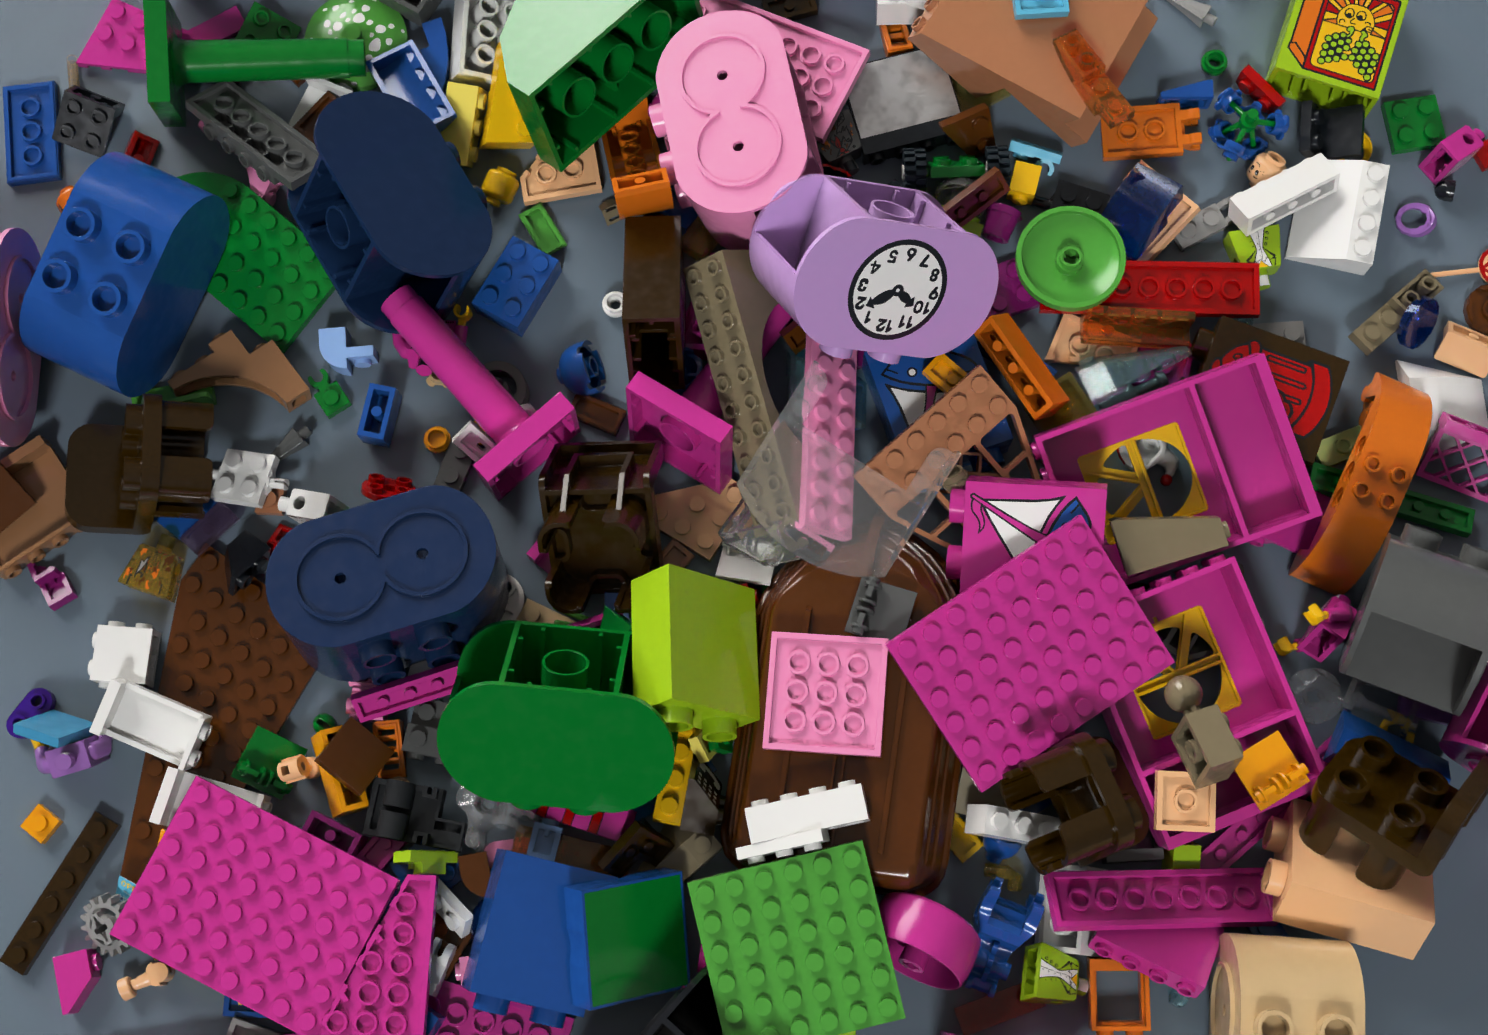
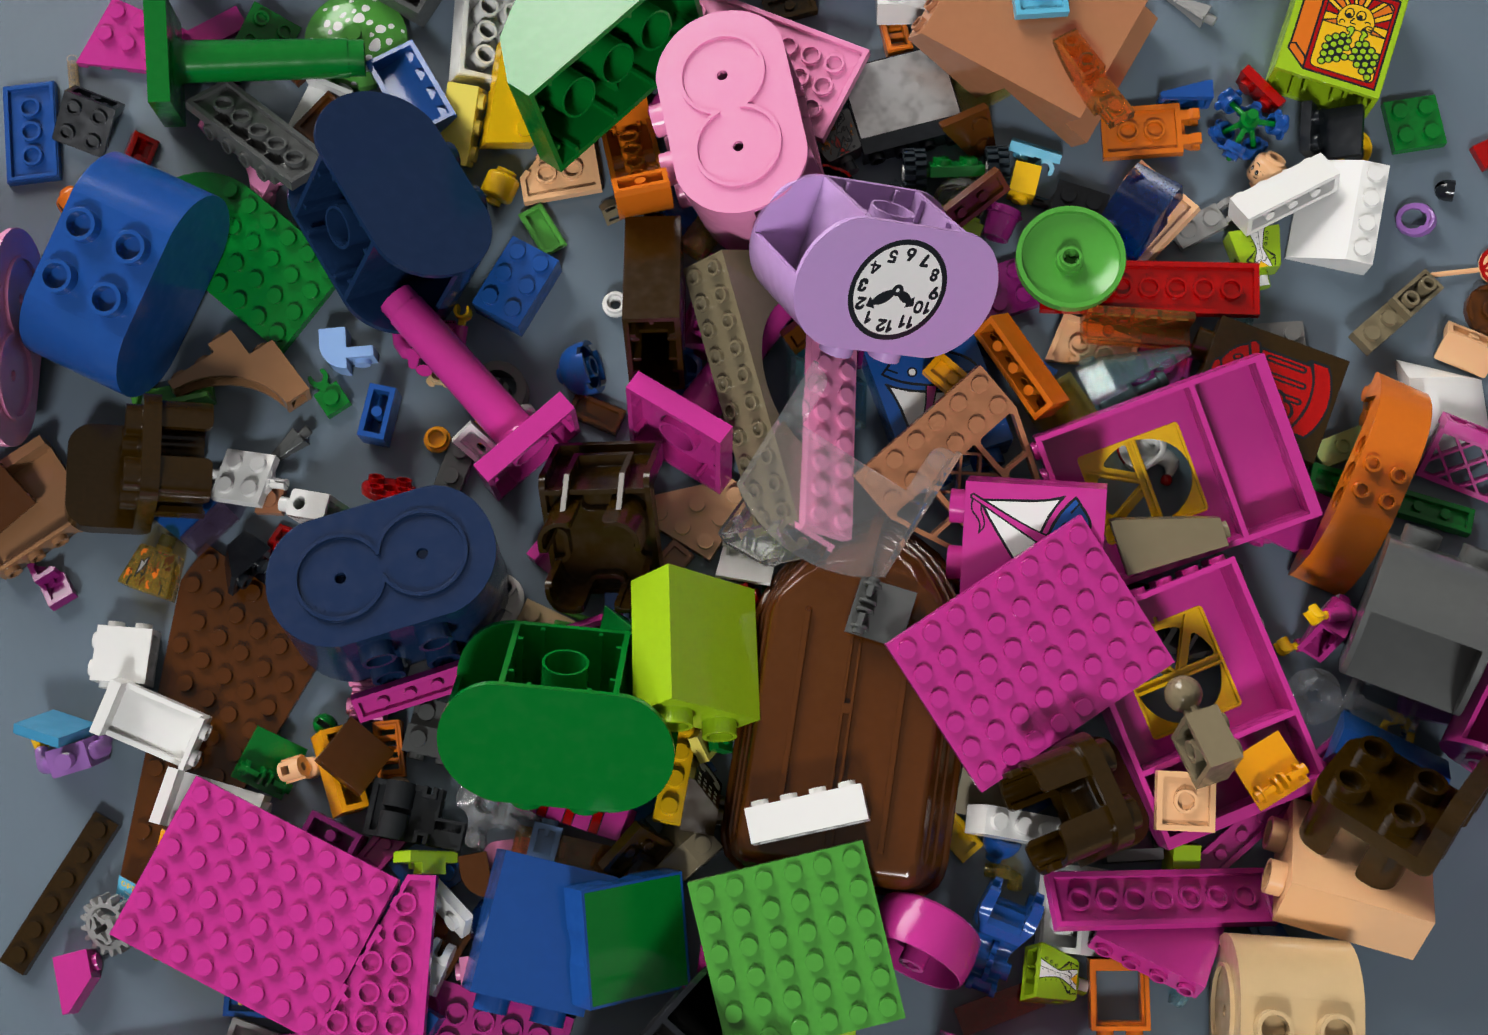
(28, 708): dark purple plate -> none
(41, 823): light orange plate -> none
(156, 975): light nougat leg -> none
(438, 53): blue slope -> none
(783, 846): white plate -> none
(826, 694): bright pink plate -> none
(956, 479): dark tan plate -> none
(1216, 56): green plate -> none
(1418, 322): clear blue tile -> none
(1460, 147): dark pink torso -> none

